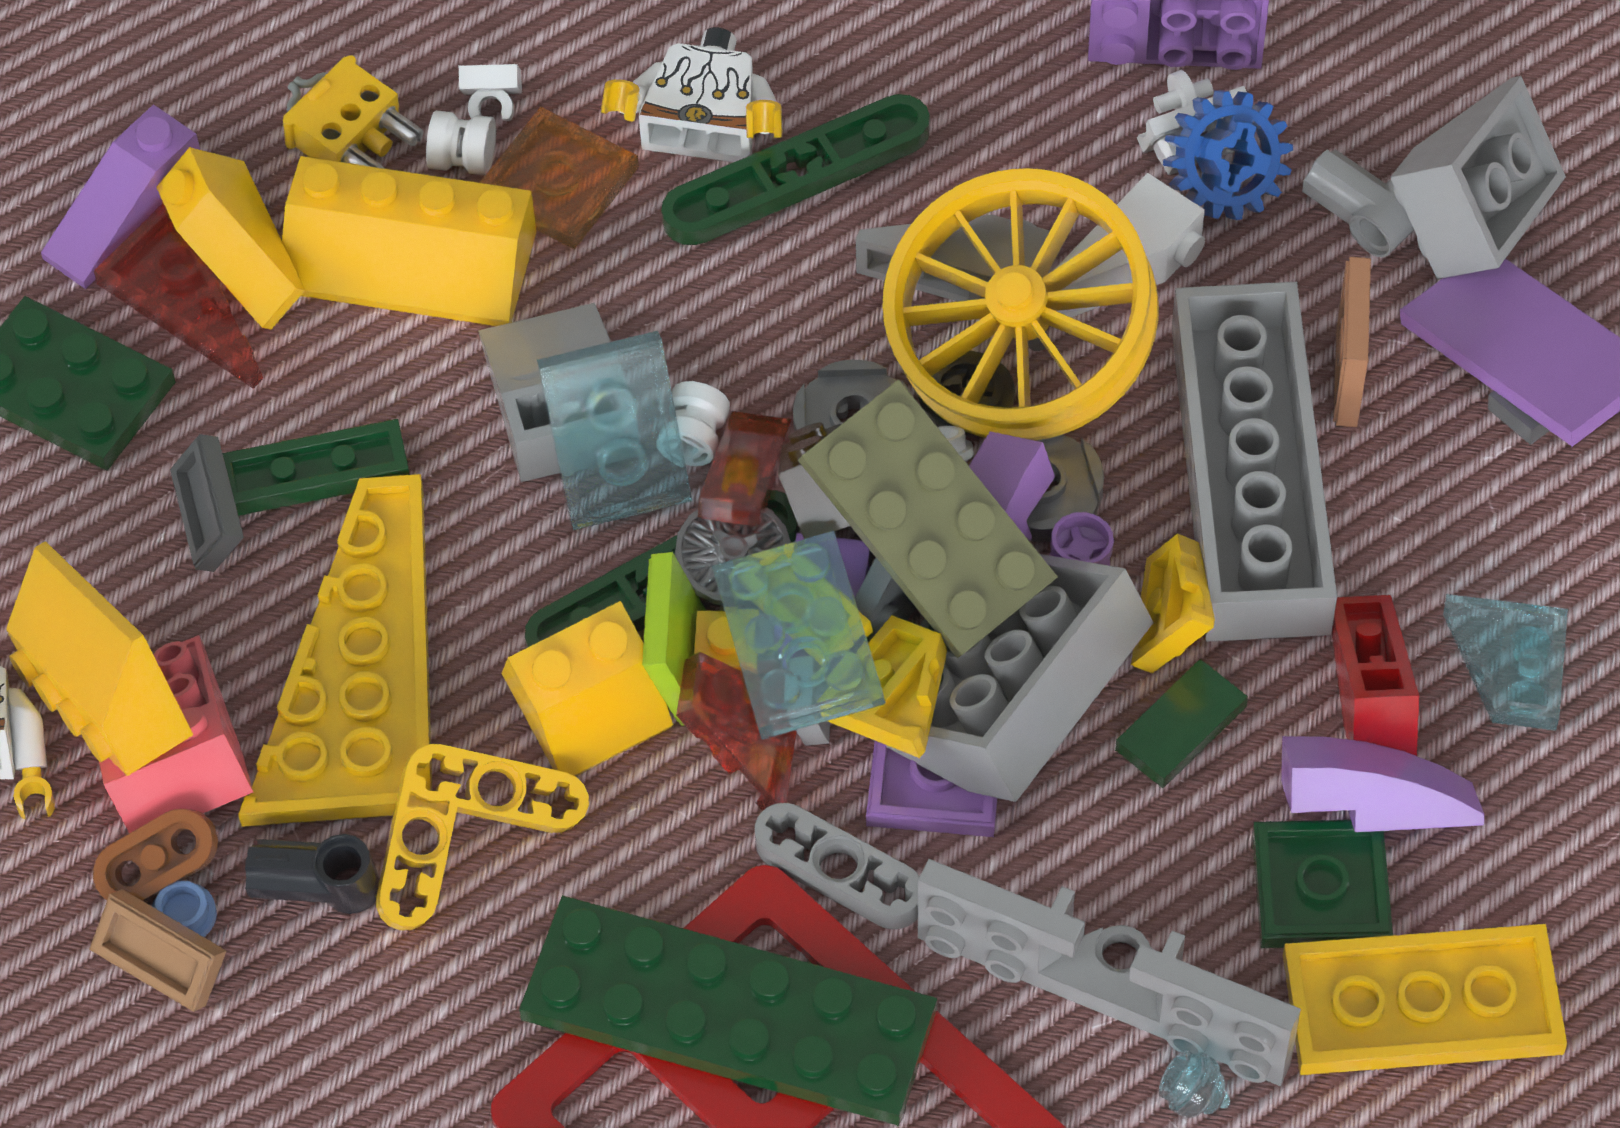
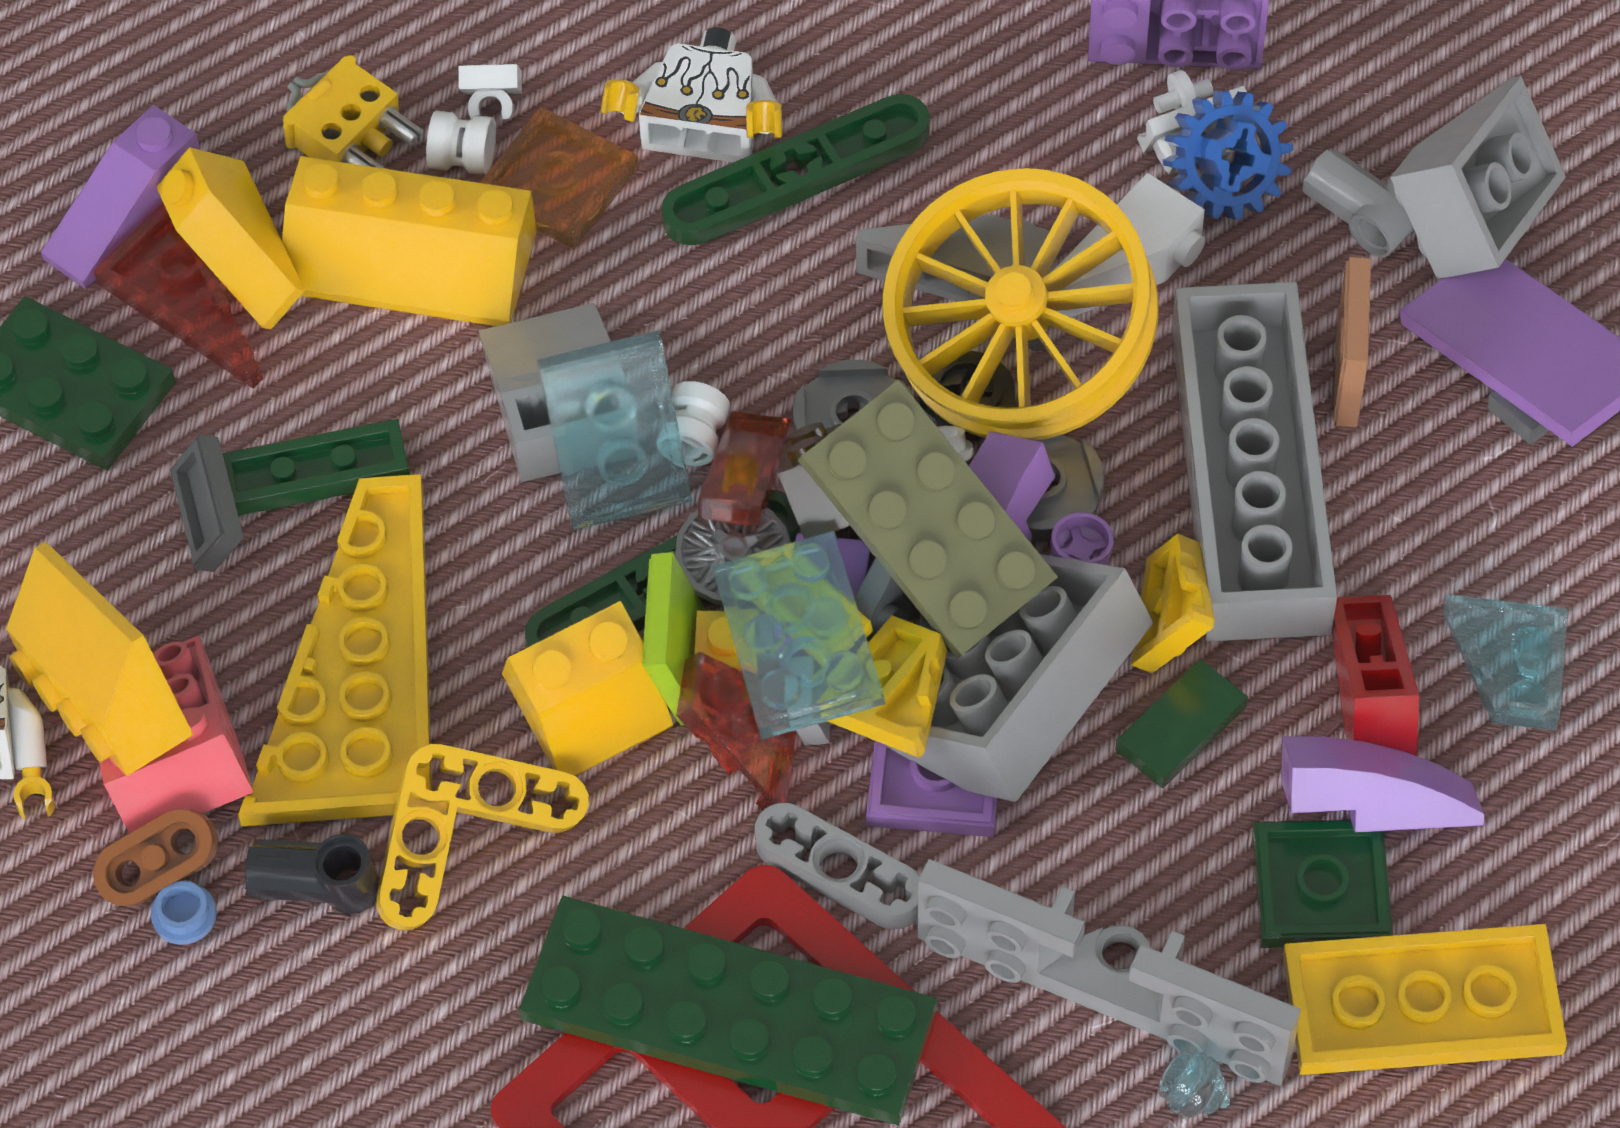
(157, 950): medium nougat tile -> none

